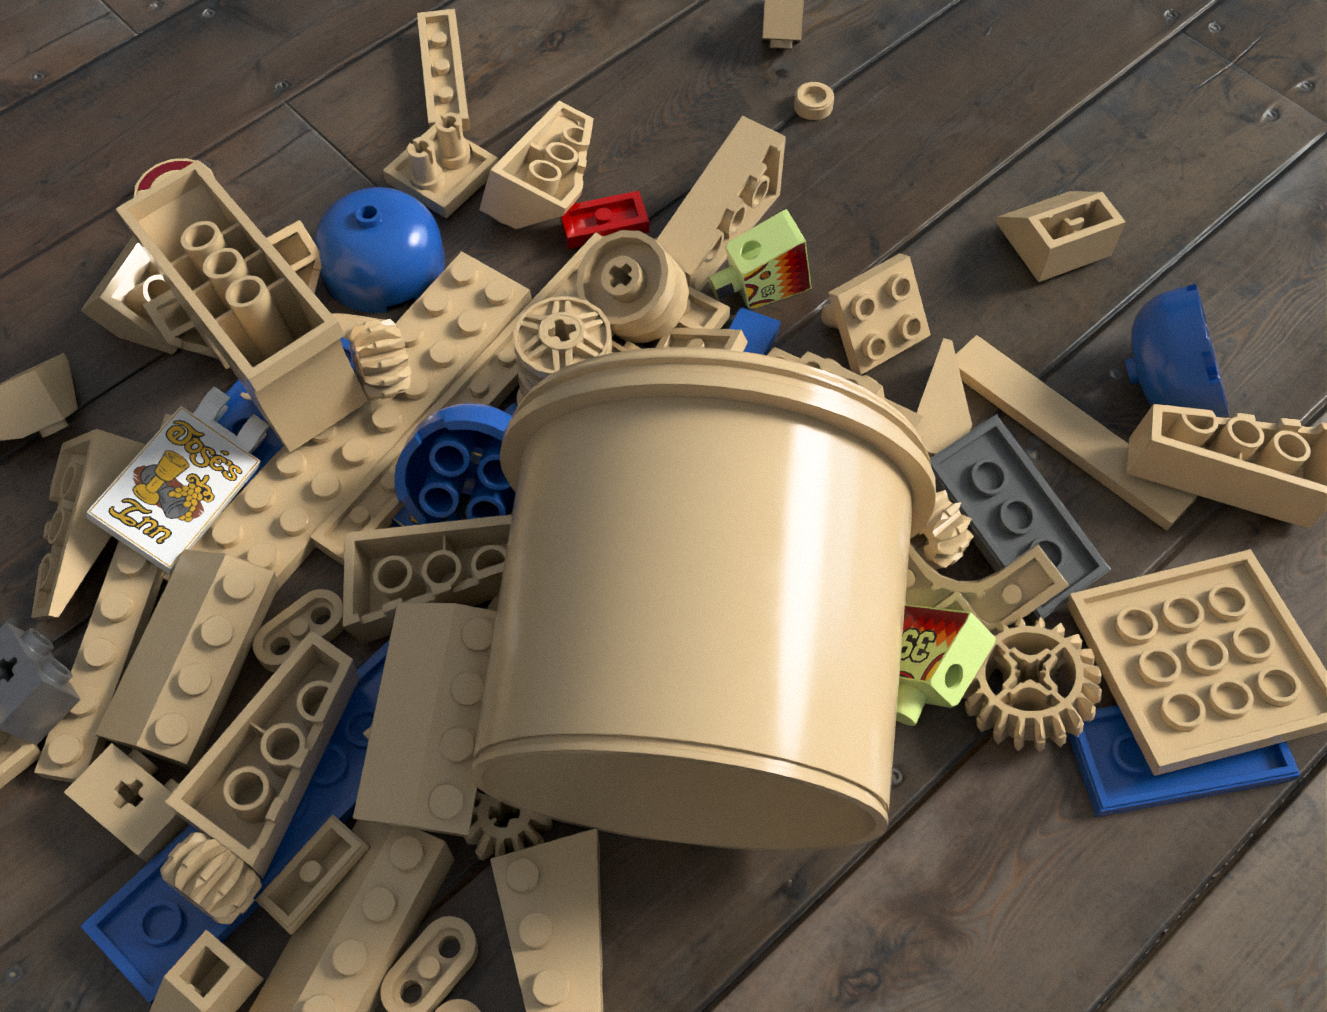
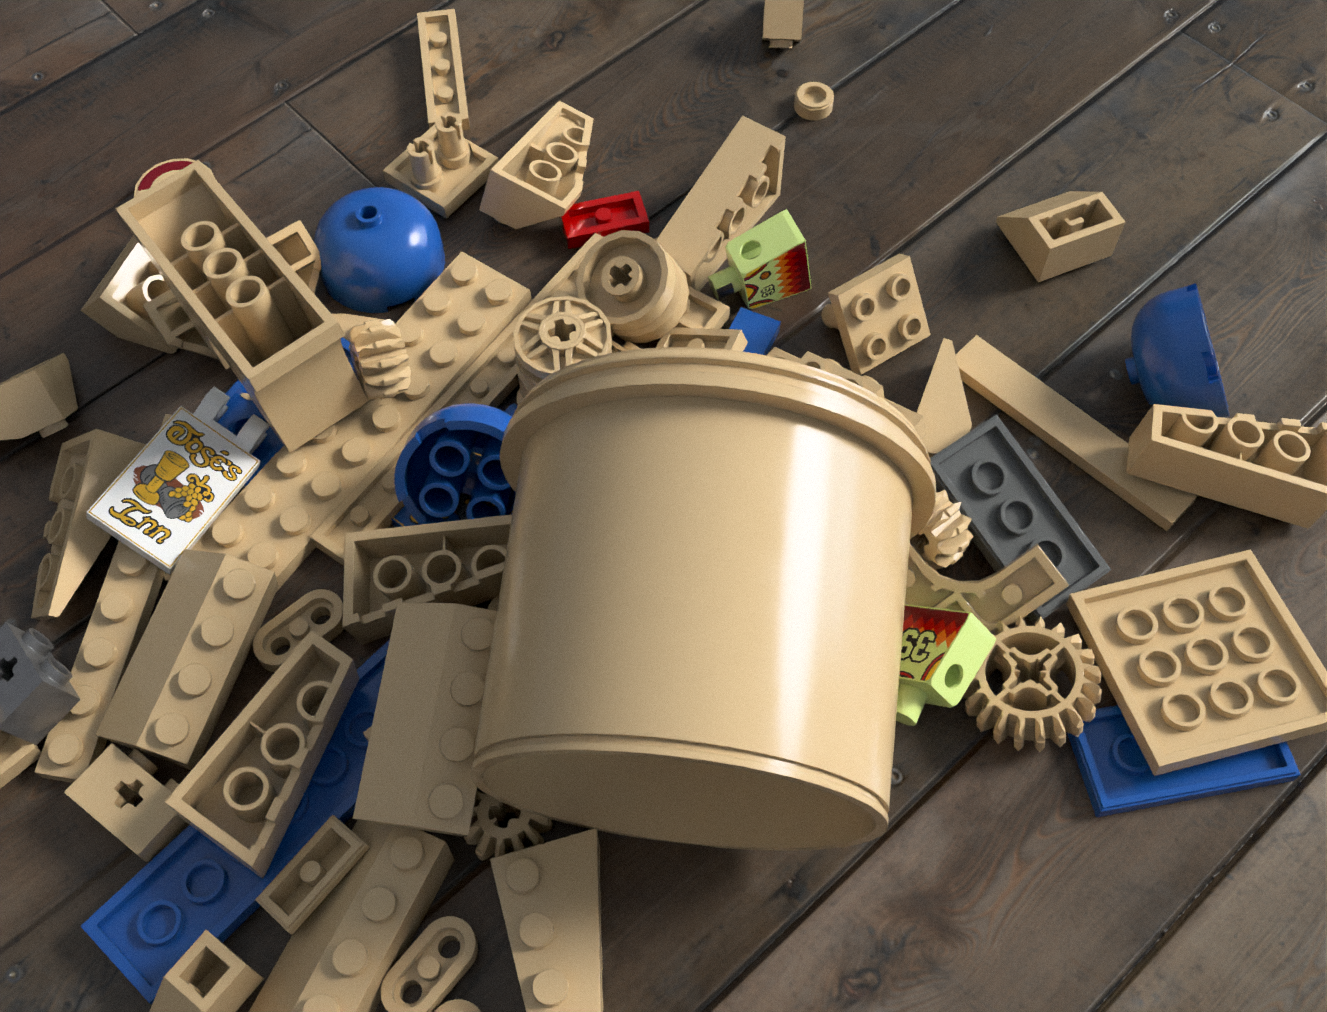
(211, 878): tan gear -> none

